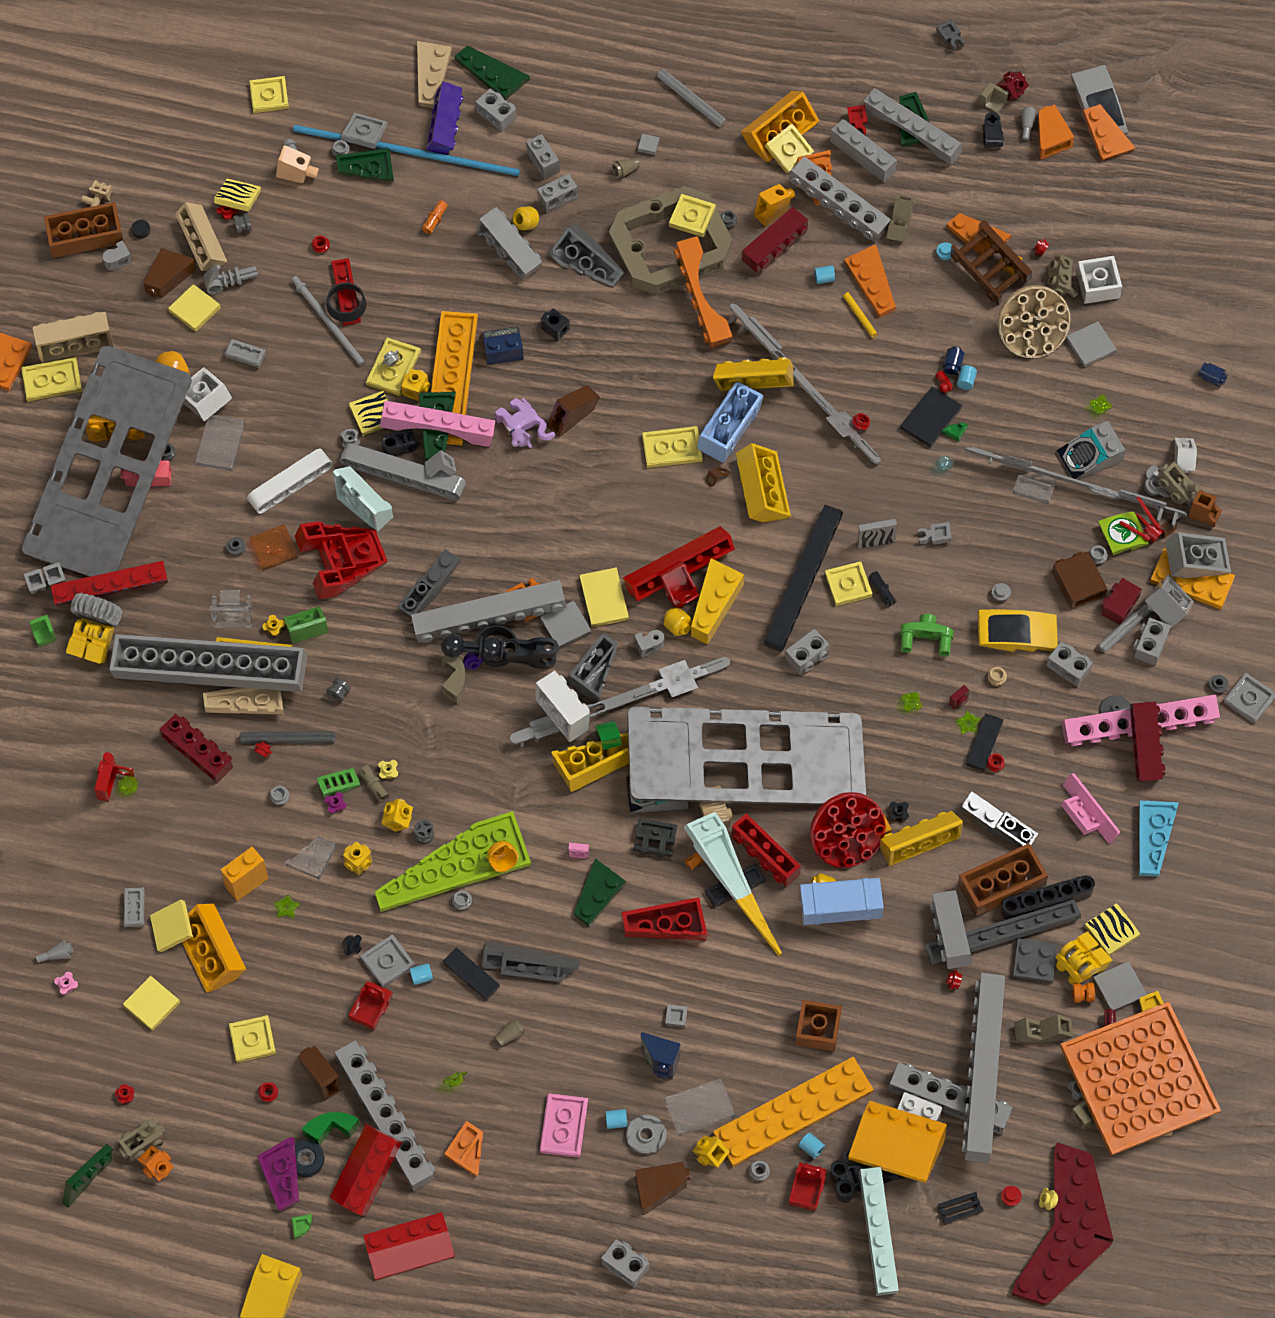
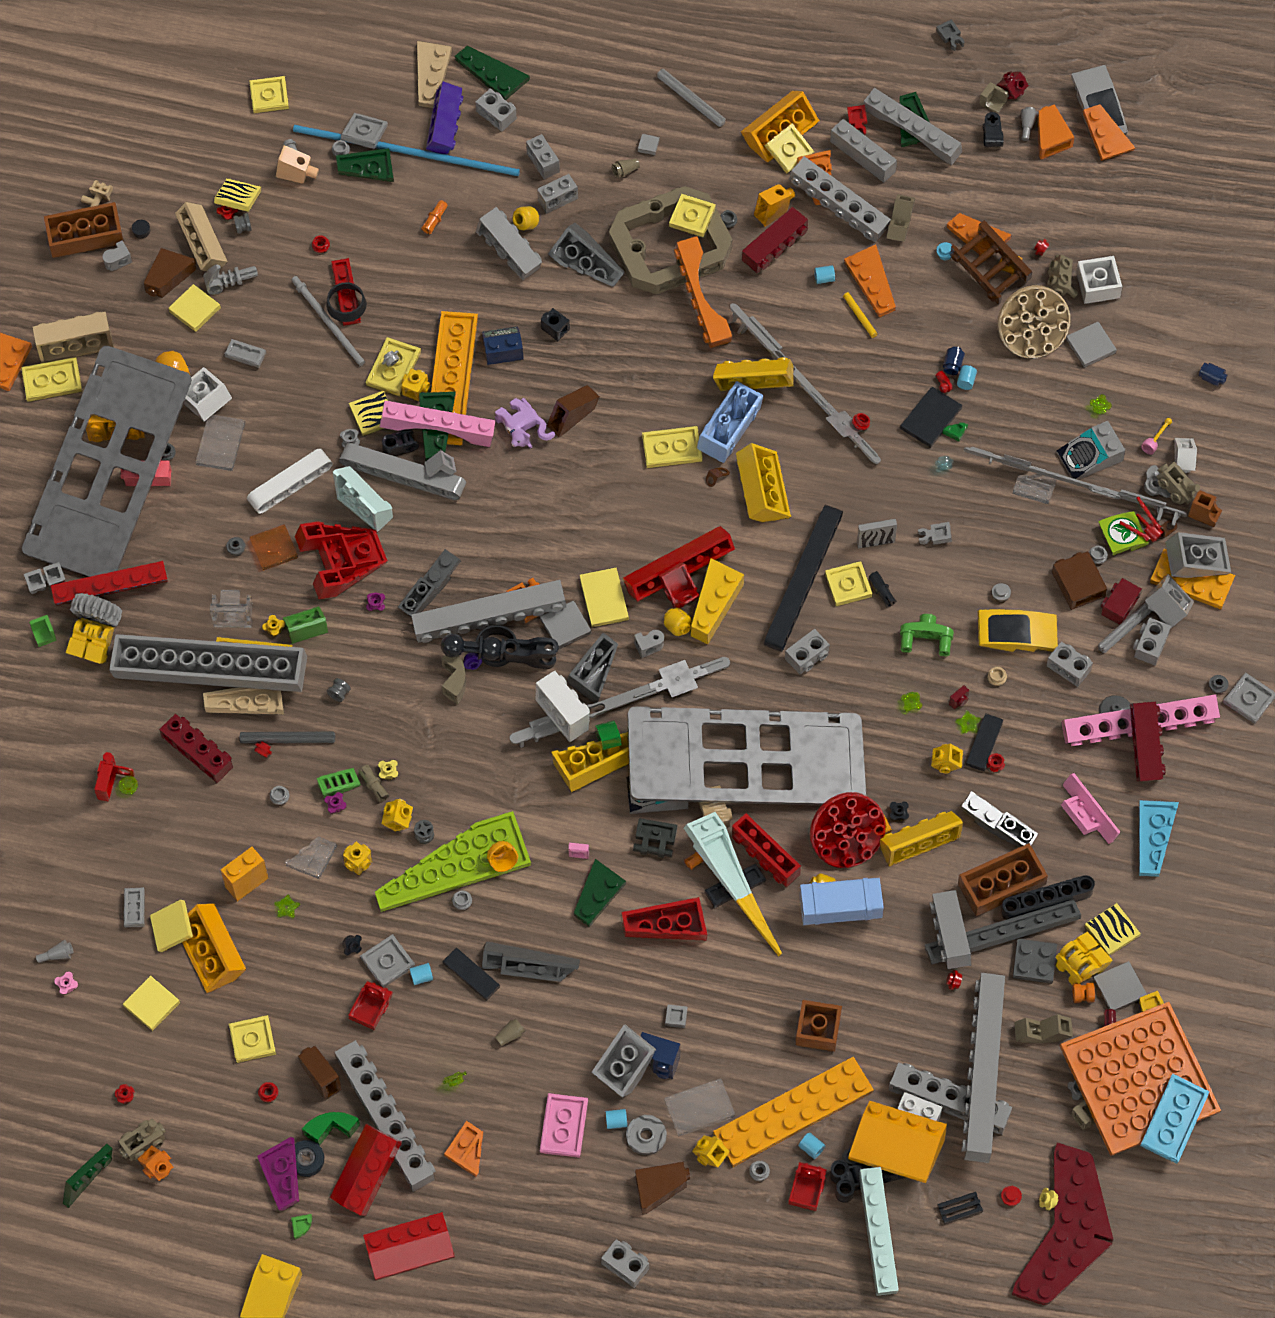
(379, 597): none -> magenta plate
(624, 1061): none -> light grey slope
(947, 758): none -> yellow brick
(1150, 445): none -> bright pink hinge
(1174, 1118): none -> medium azure tile

